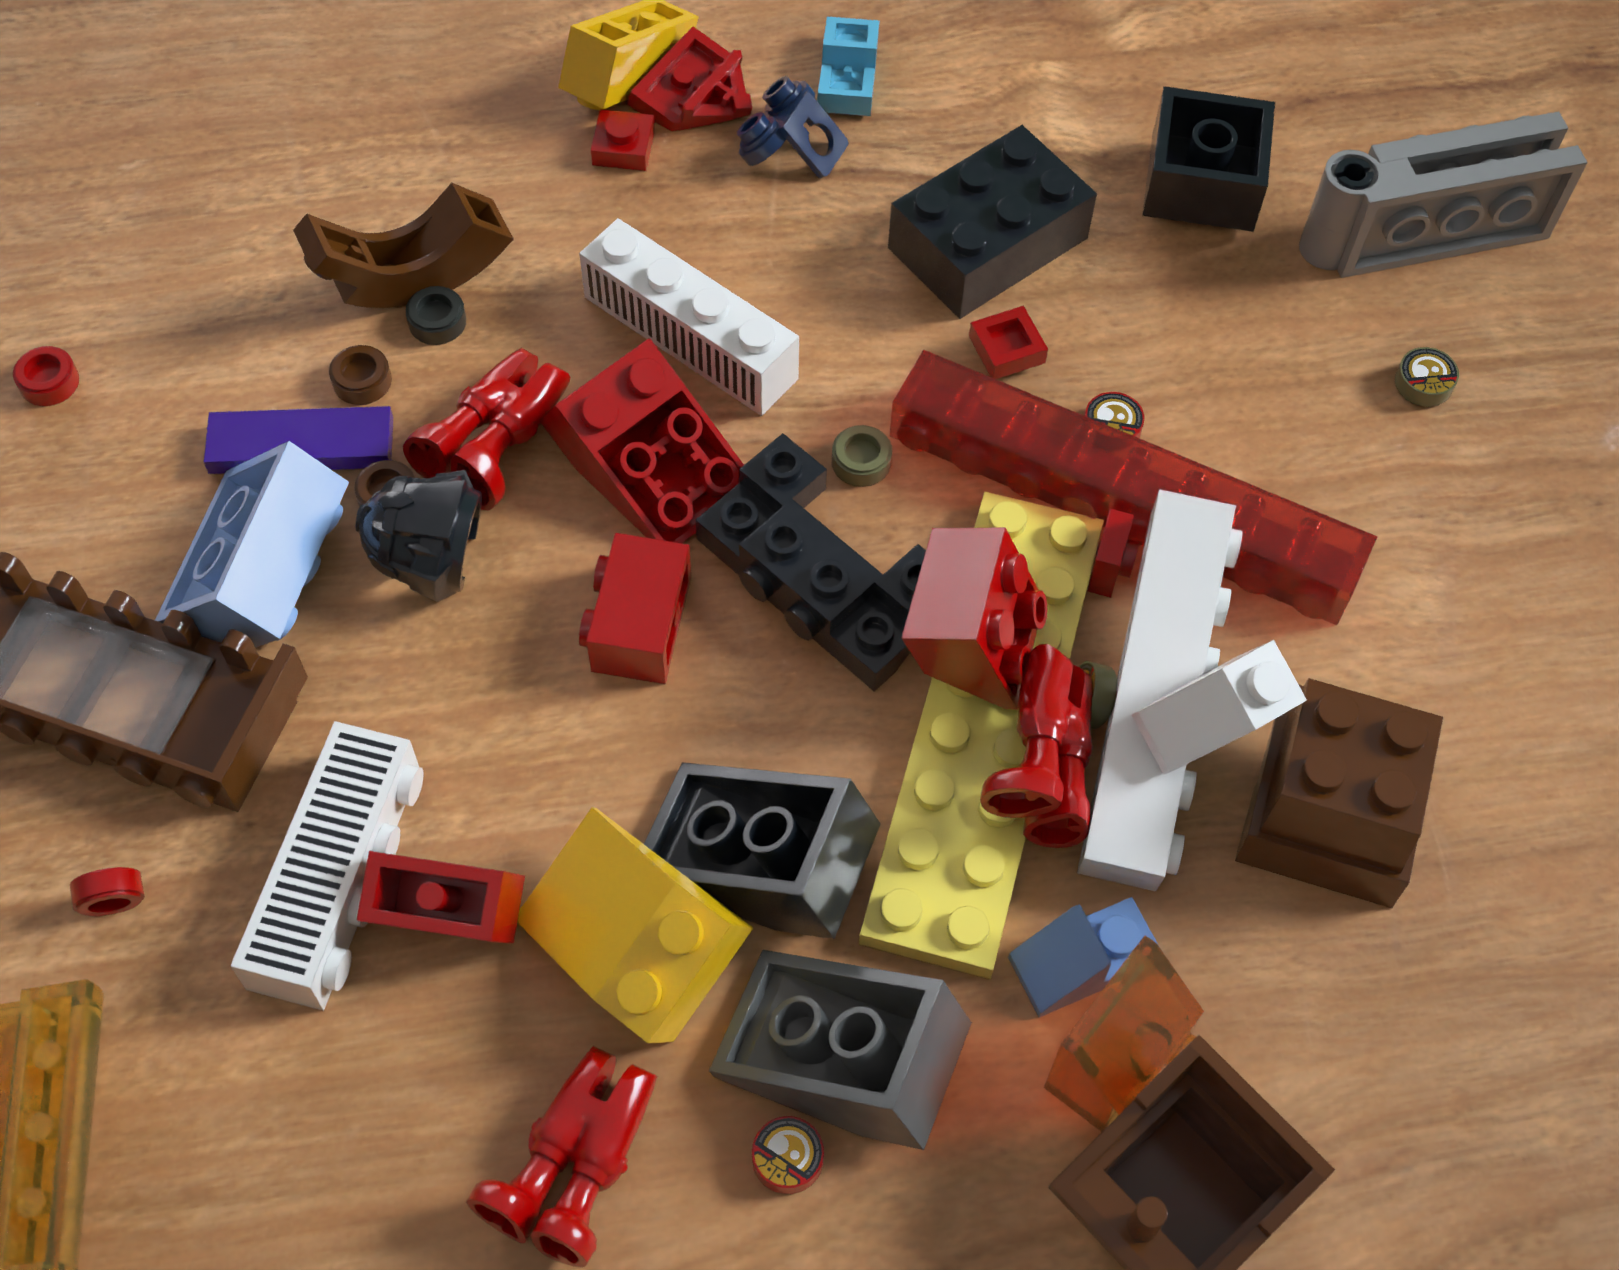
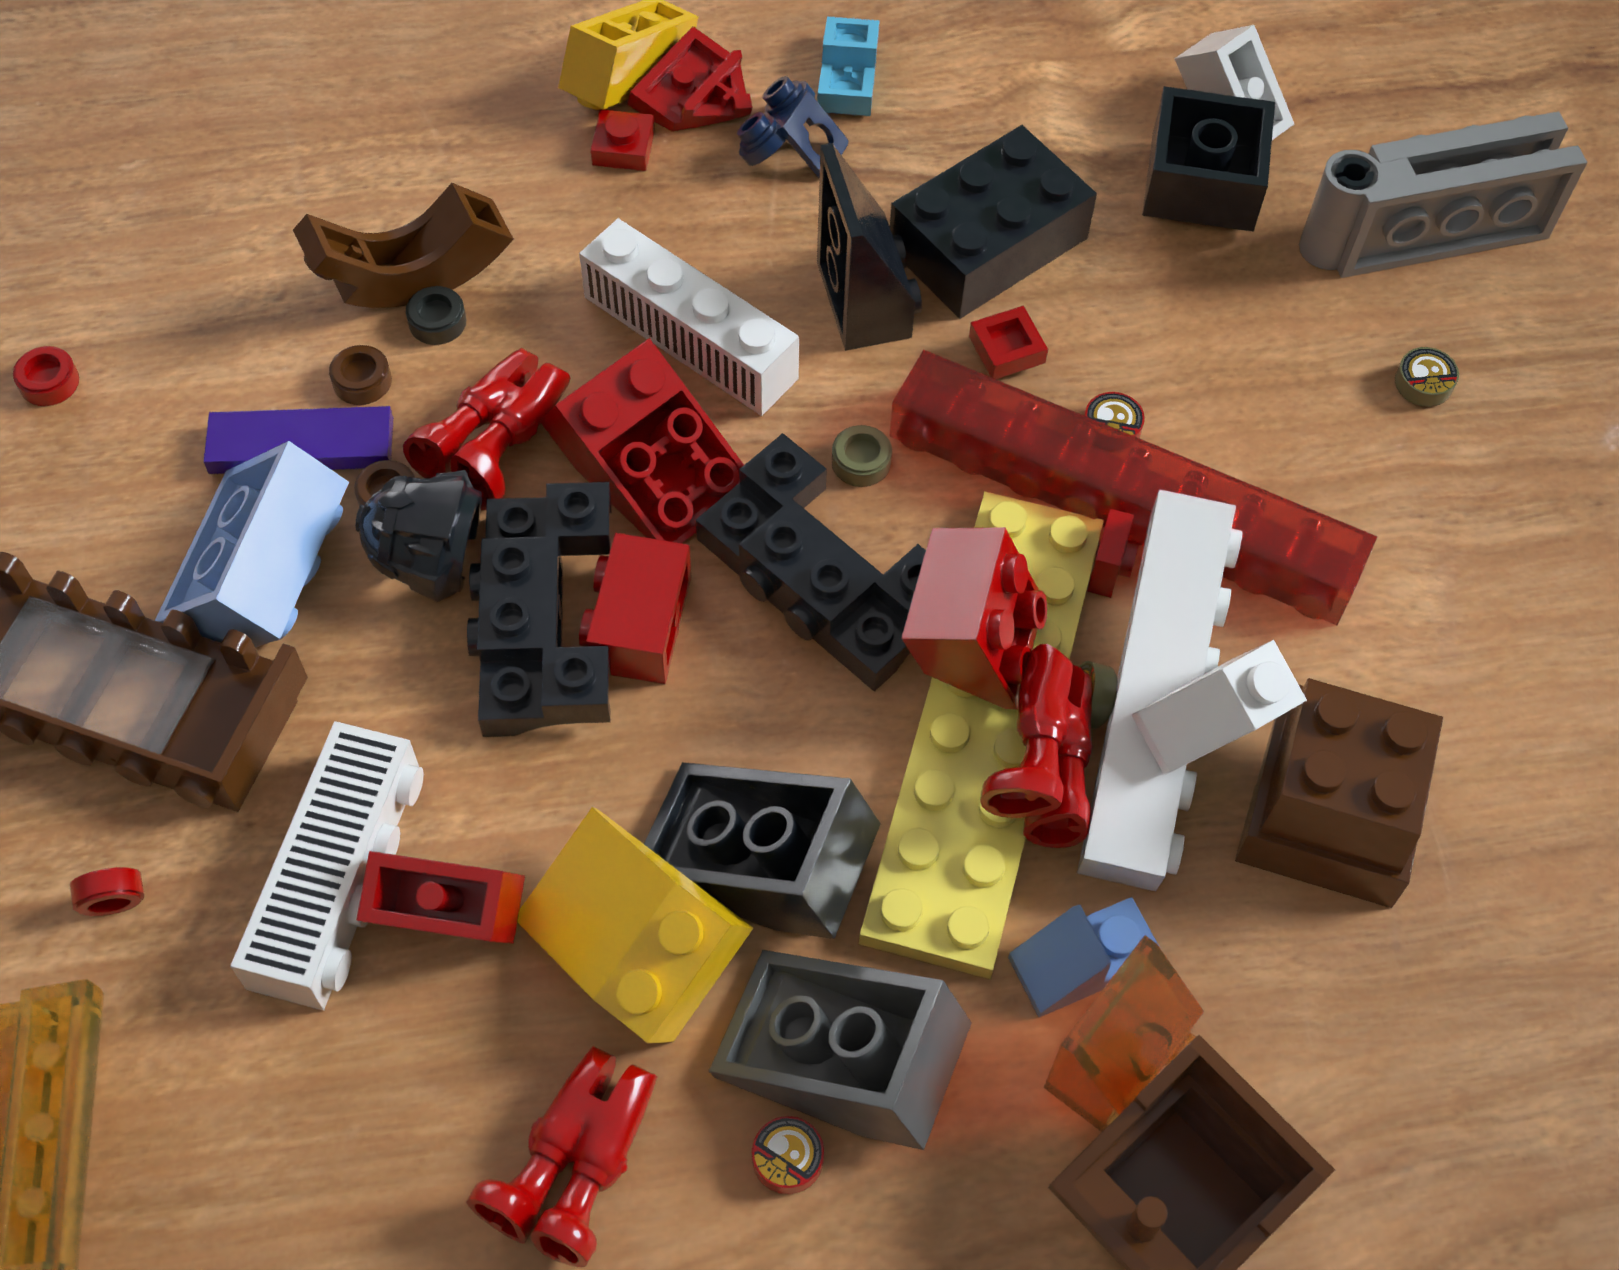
(519, 588): none -> black bracket
(861, 260): none -> black slope
(1235, 65): none -> white slope

